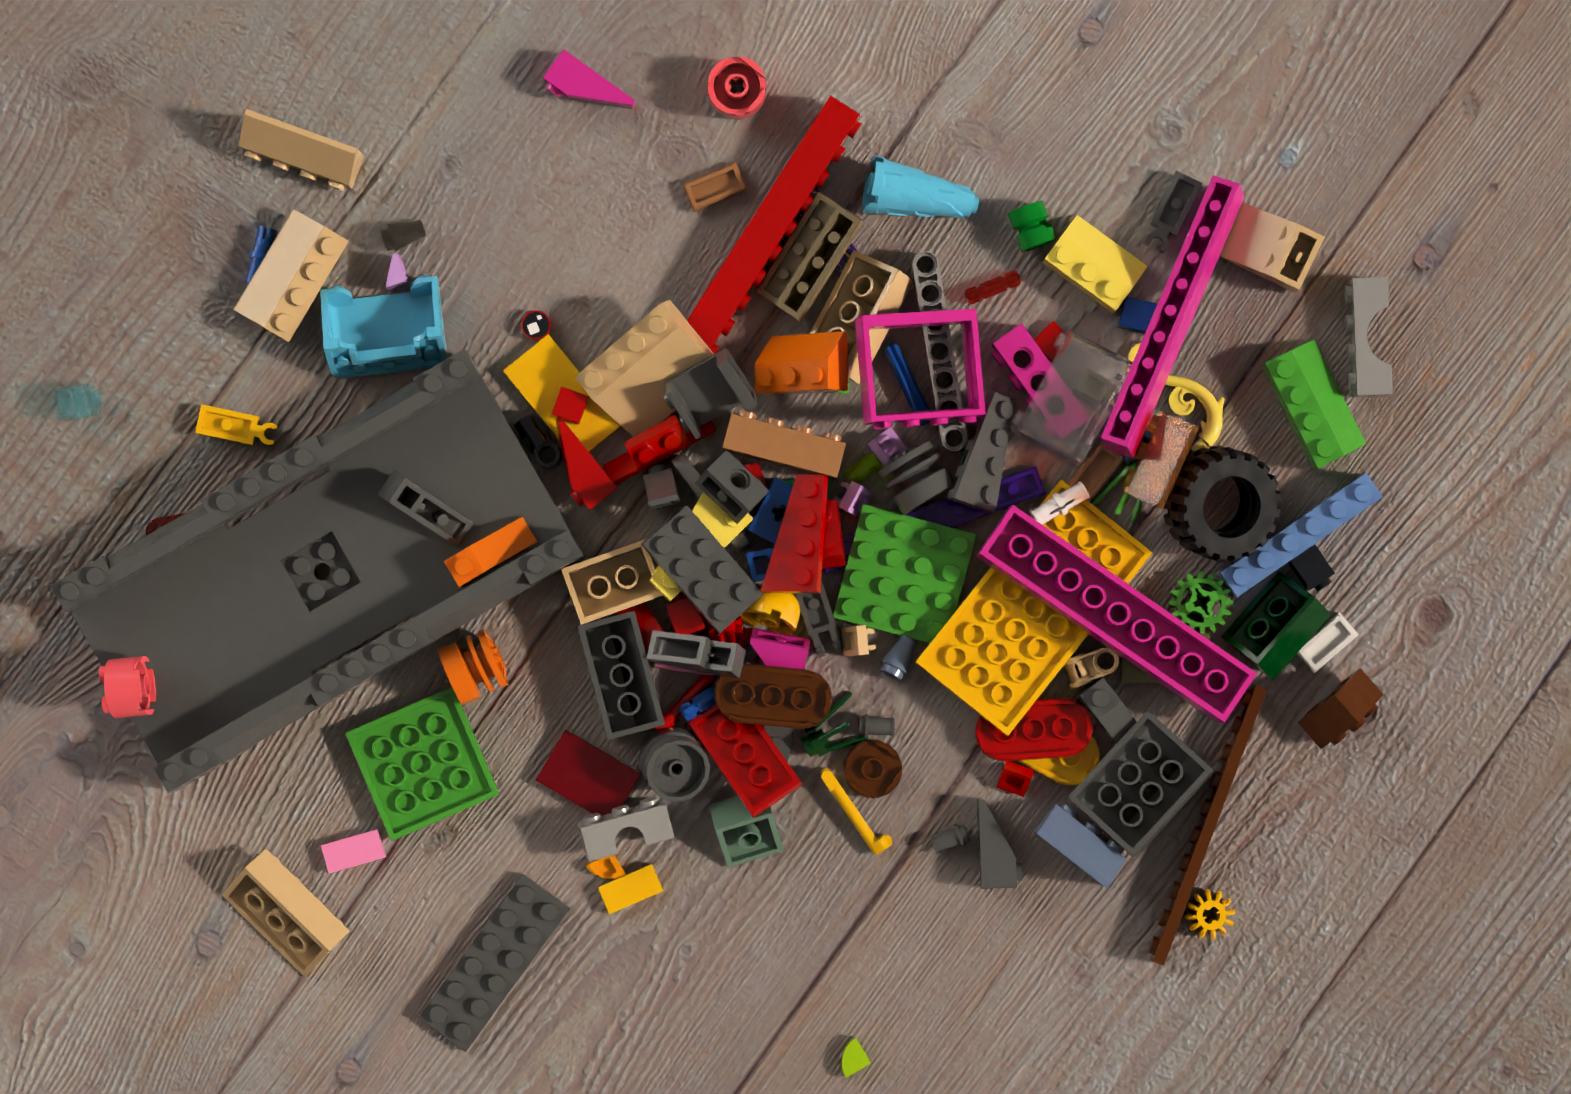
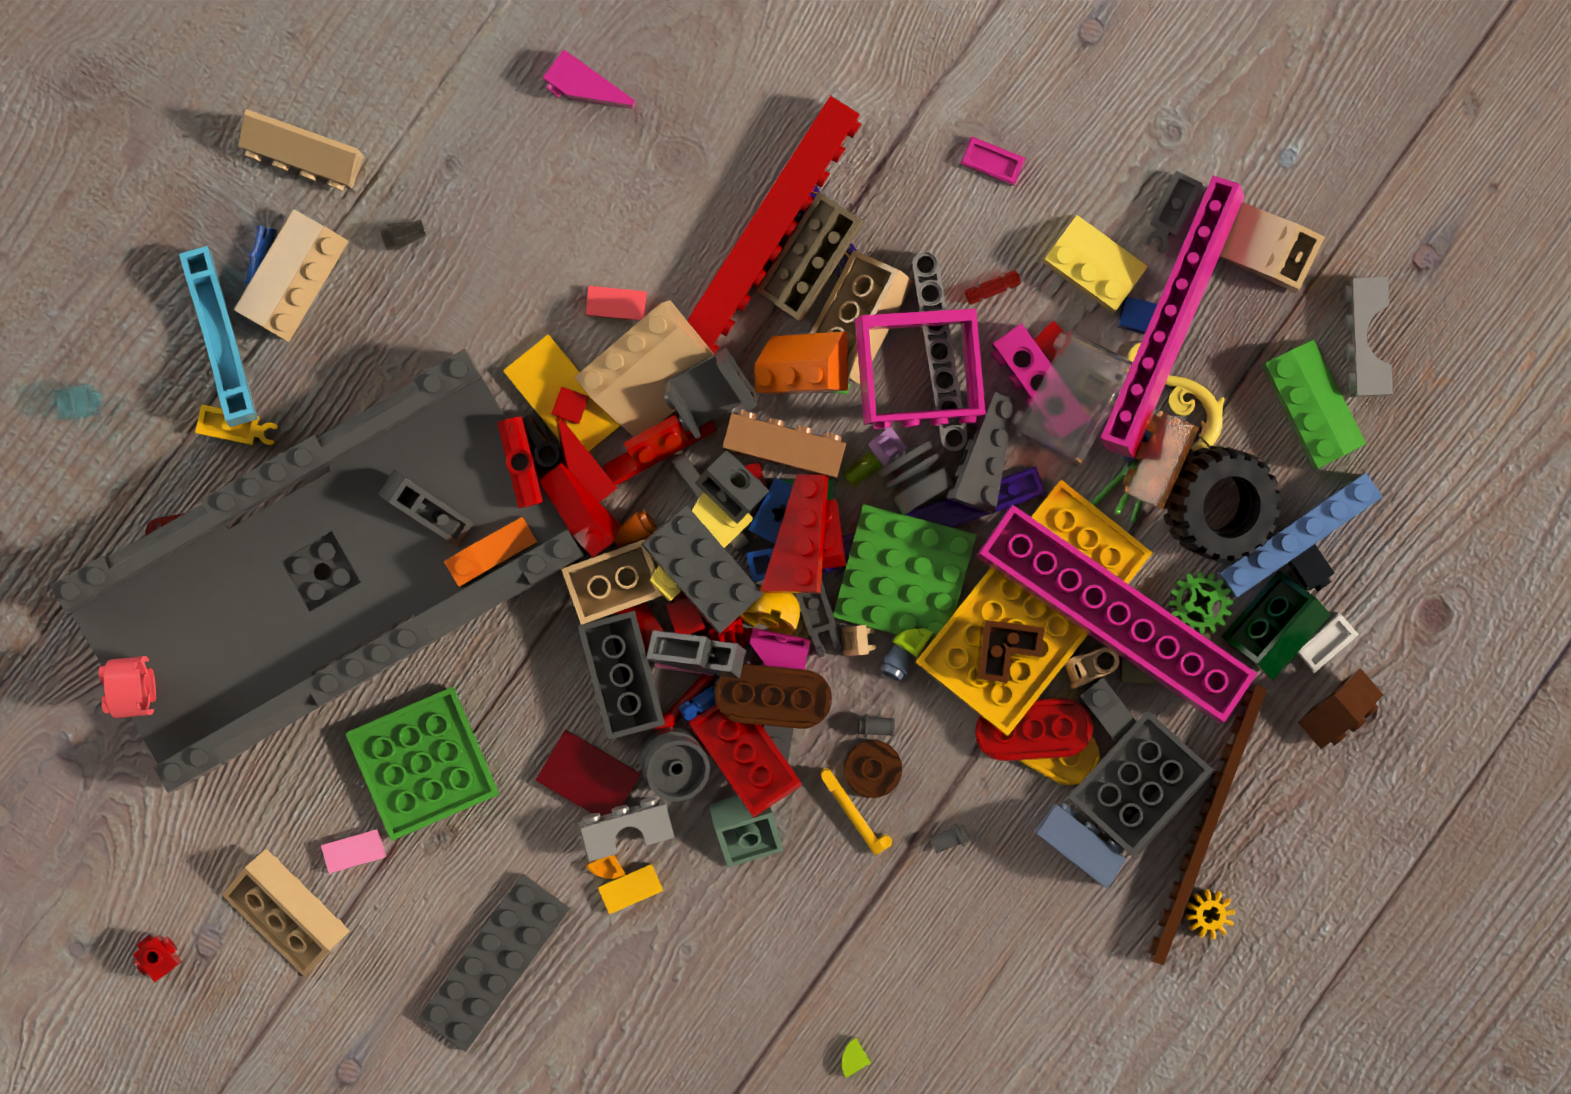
(166, 954): none -> red brick
(218, 336): none -> medium azure arch
(383, 330): medium azure windscreen -> none
(397, 274): lavender slope -> none
(473, 666): orange wheel -> none
(514, 443): none -> red piece
(536, 325): black tile -> none
(580, 510): none -> red slope
(616, 303): none -> coral tile
(636, 528): none -> orange cone
(661, 487): dark grey slope -> none
(715, 187): medium nougat tile -> none
(736, 71): coral brick -> none
(816, 740): dark green plant -> none
(854, 498): lavender tile -> none
(906, 380): blue axle -> none
(909, 192): medium azure cone -> none
(913, 640): none -> lime tile
(992, 161): none -> dark pink tile
(996, 858): dark grey slope -> none
(1002, 641): none -> reddish brown brick
(1015, 778): red plate -> none
(1032, 226): green wheel -> none
(1060, 503): white pin -> none
(1096, 470): medium nougat tile -> none

